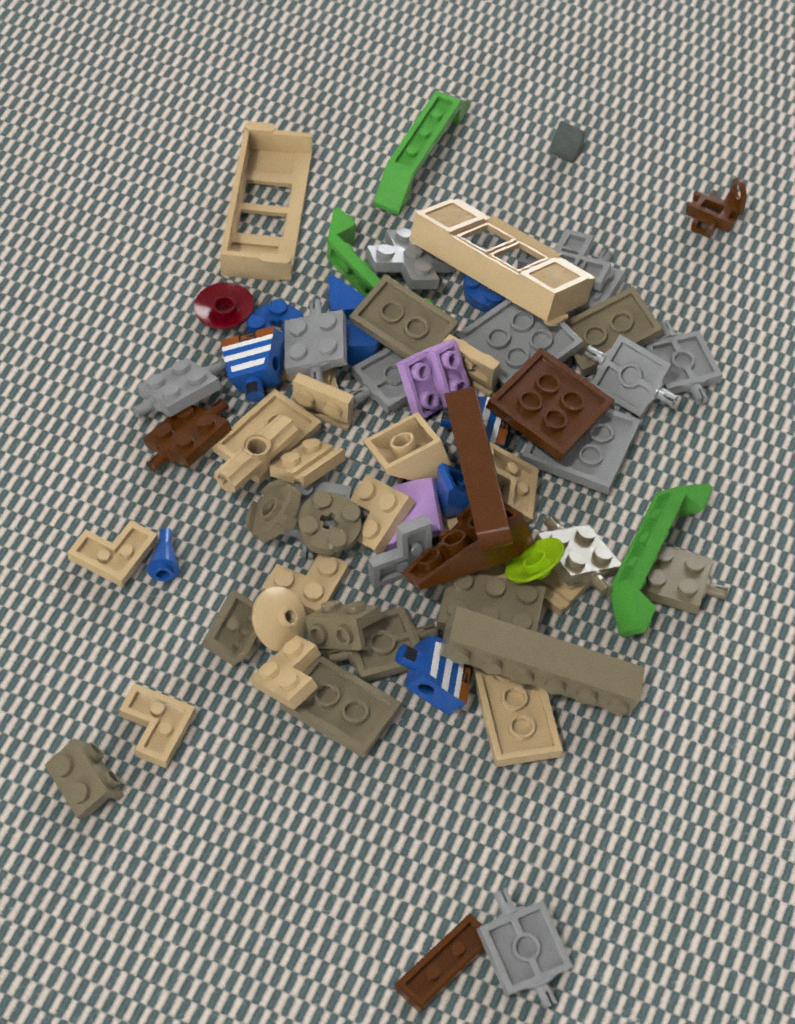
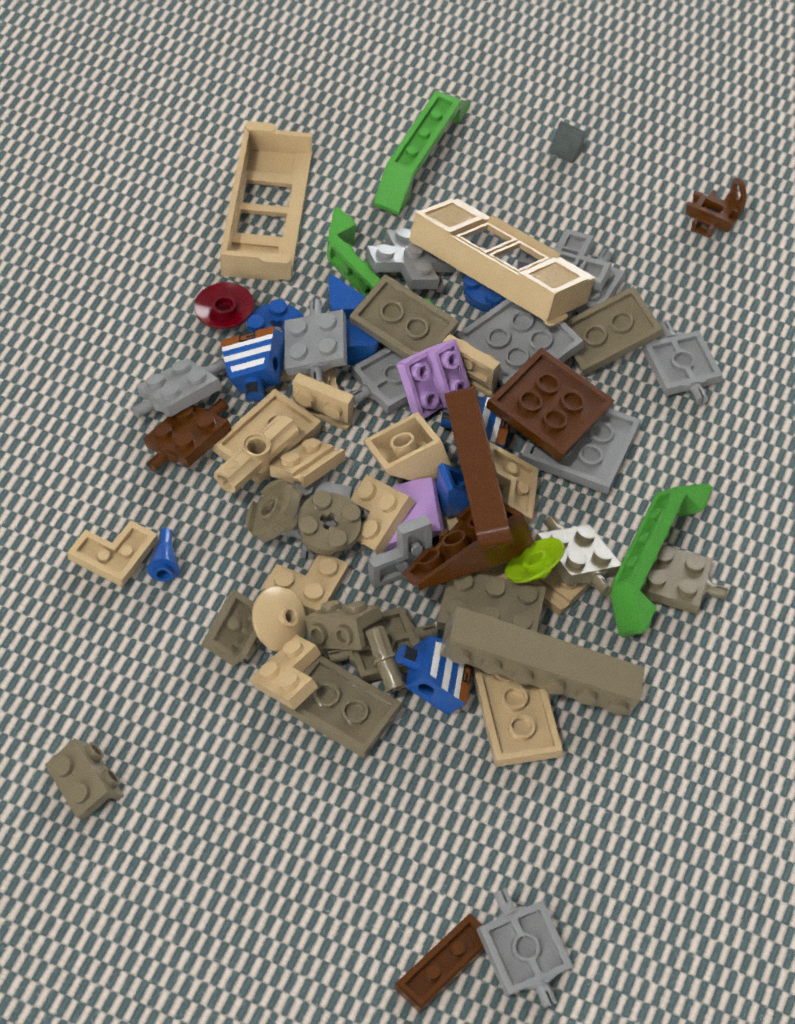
(165, 723): tan plate -> none
(385, 659): none -> dark tan axle
(631, 375): light grey plate -> none

